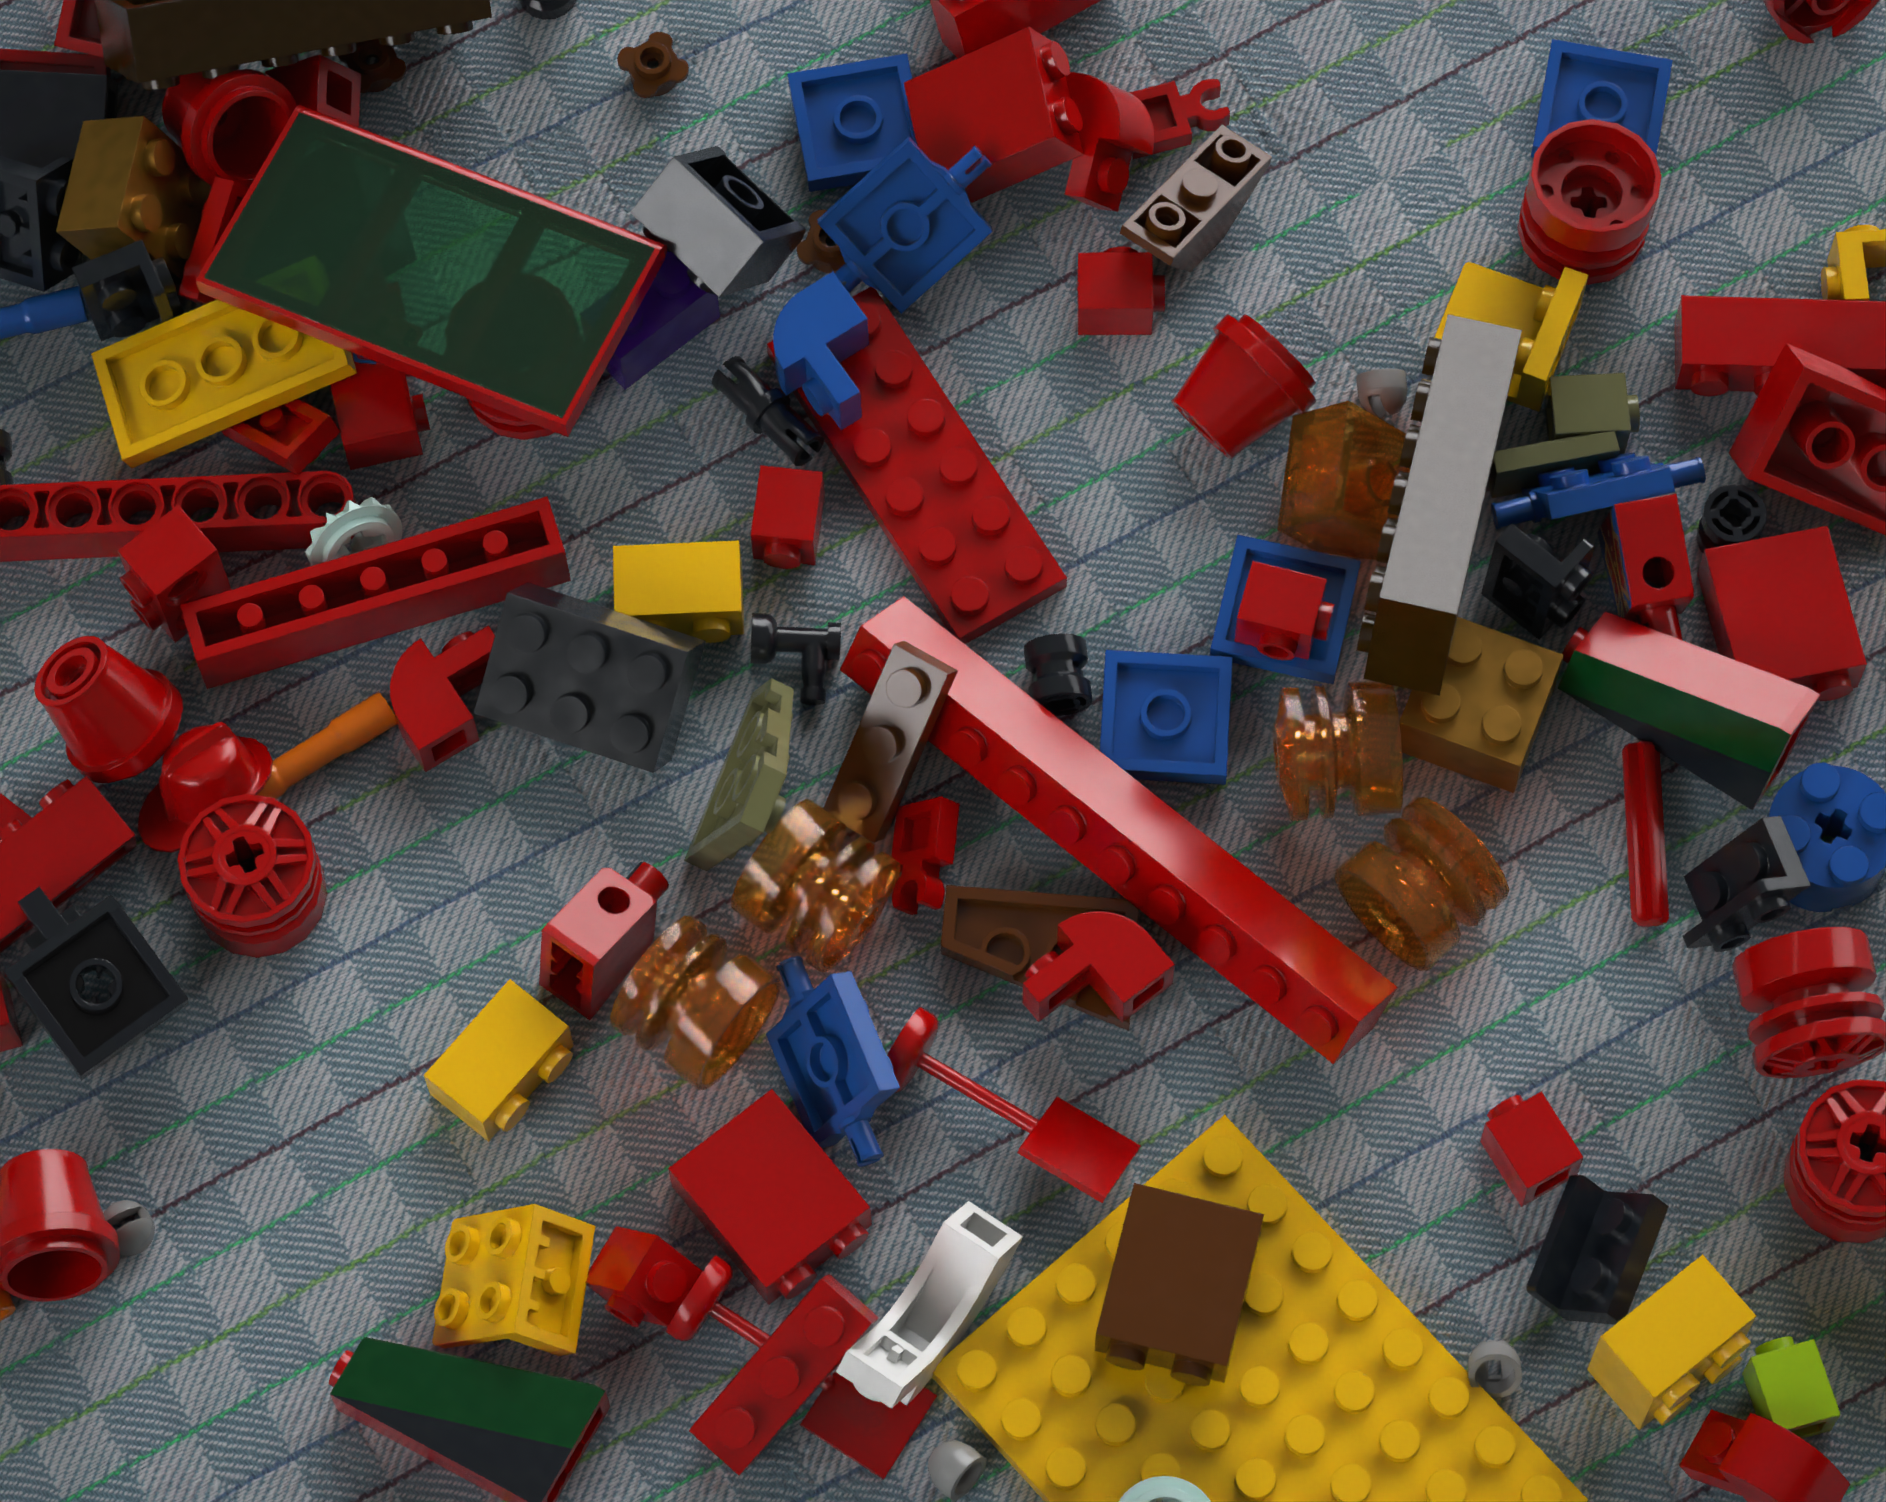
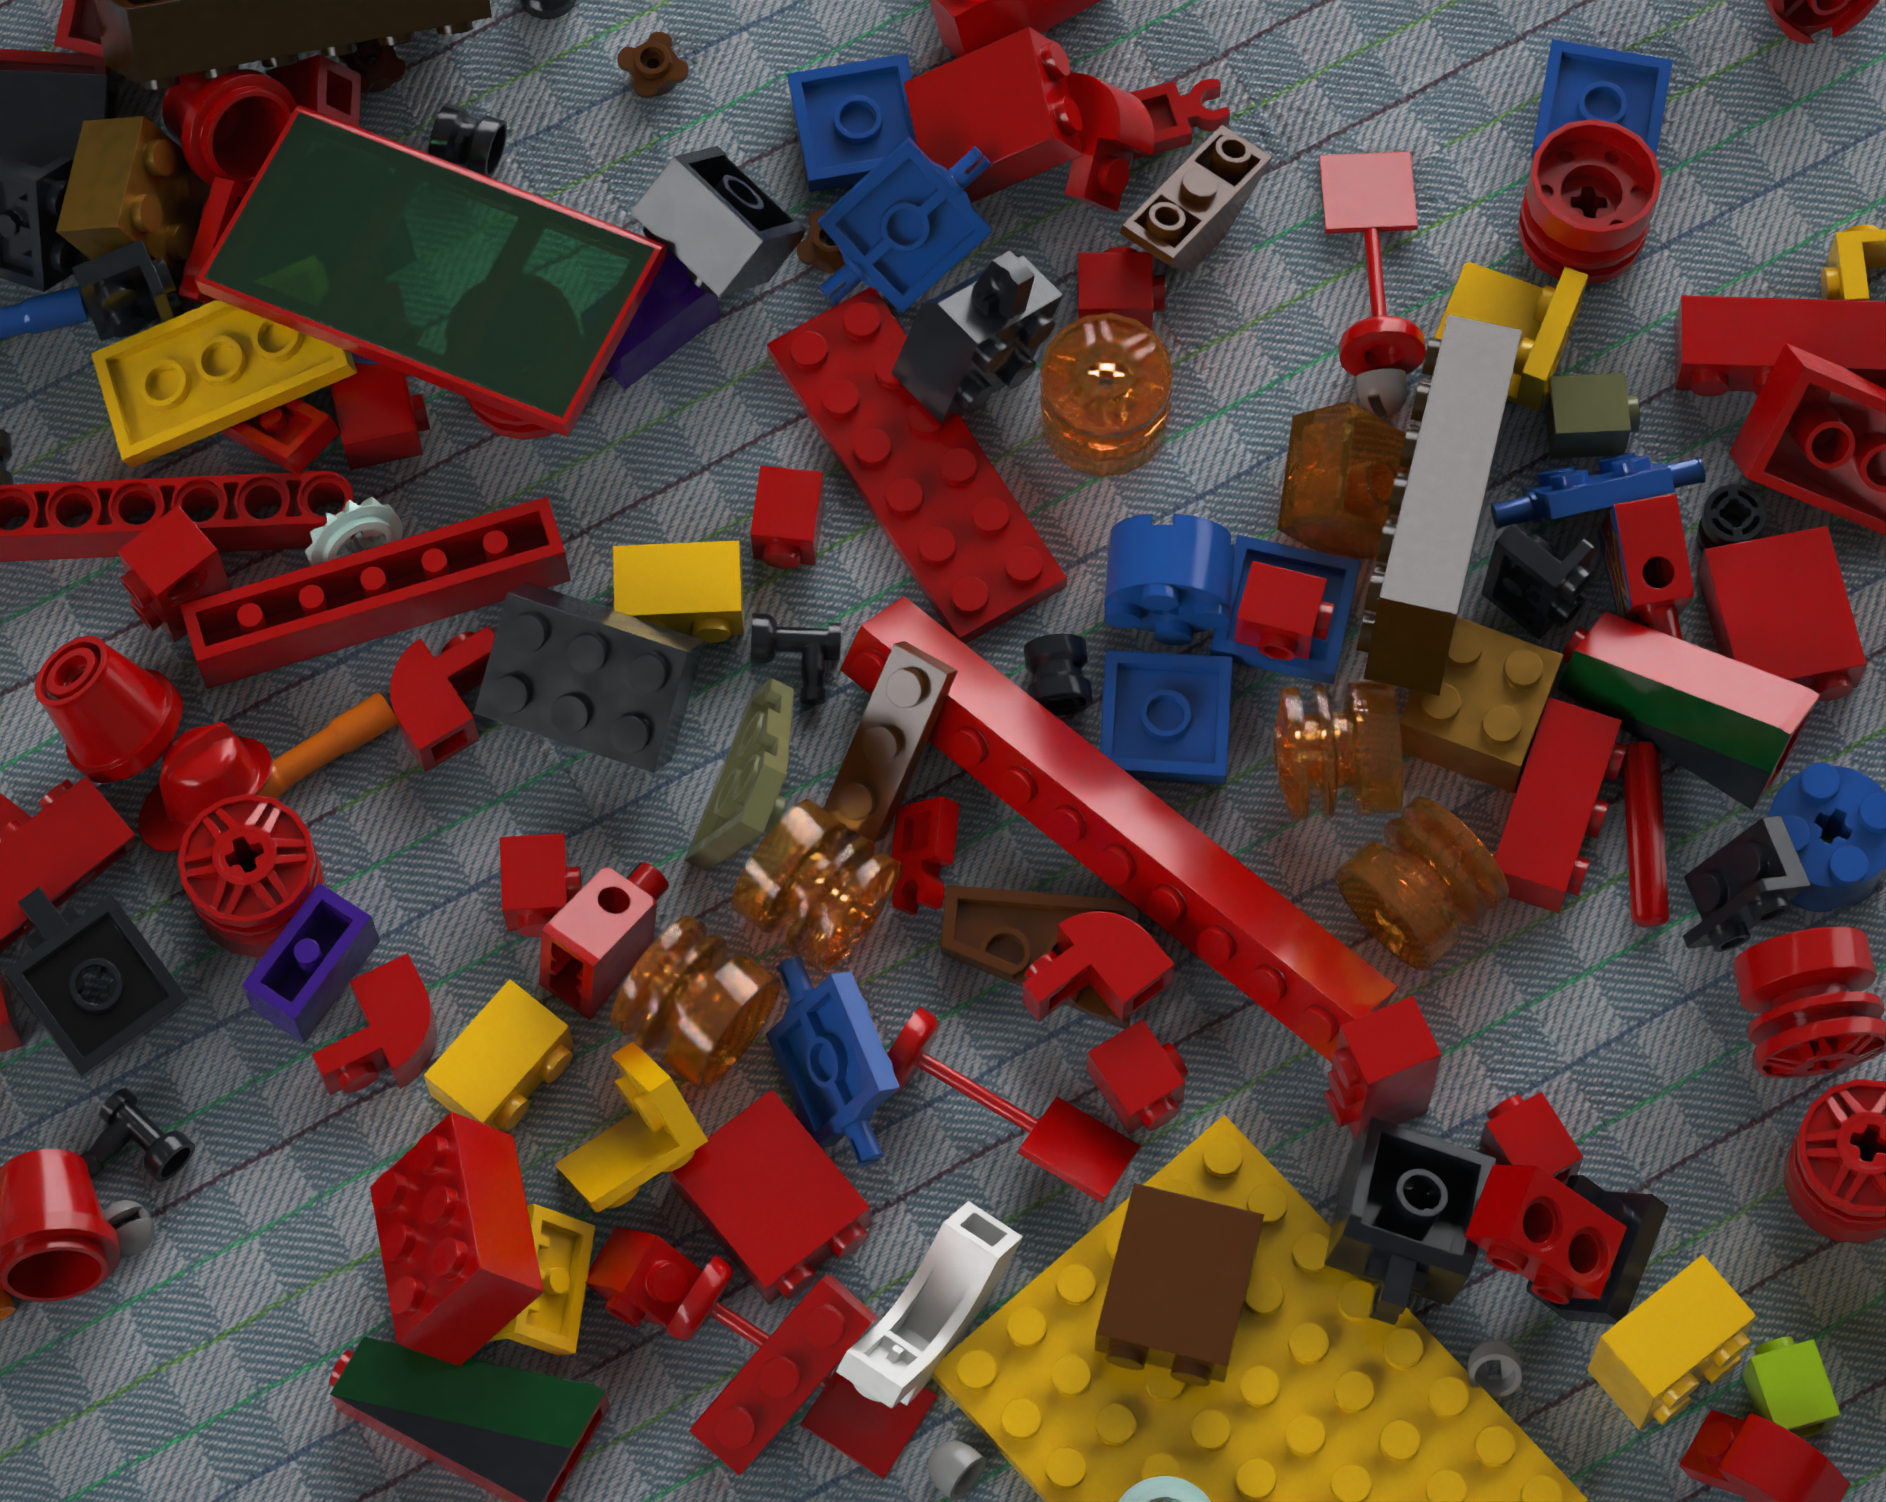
(164, 1151): none -> black piece
(311, 962): none -> dark purple brick
(398, 1032): none -> red brick
(455, 1239): none -> red brick
(468, 140): none -> black wheel
(535, 880): none -> red brick
(648, 1141): none -> yellow bracket
(768, 411): black pin -> none
(810, 341): blue brick -> none
(978, 337): none -> black hinge
(1109, 426): none -> clear orange wheel
(1139, 1077): none -> red brick
(1169, 577): none -> blue brick
(1243, 386): red piece -> none
(1371, 197): none -> piece
(1383, 1067): none -> red brick
(1407, 1216): none -> black hinge
(1520, 465): olive tile -> none
(1545, 1233): none -> red brick
(1559, 804): none -> red brick

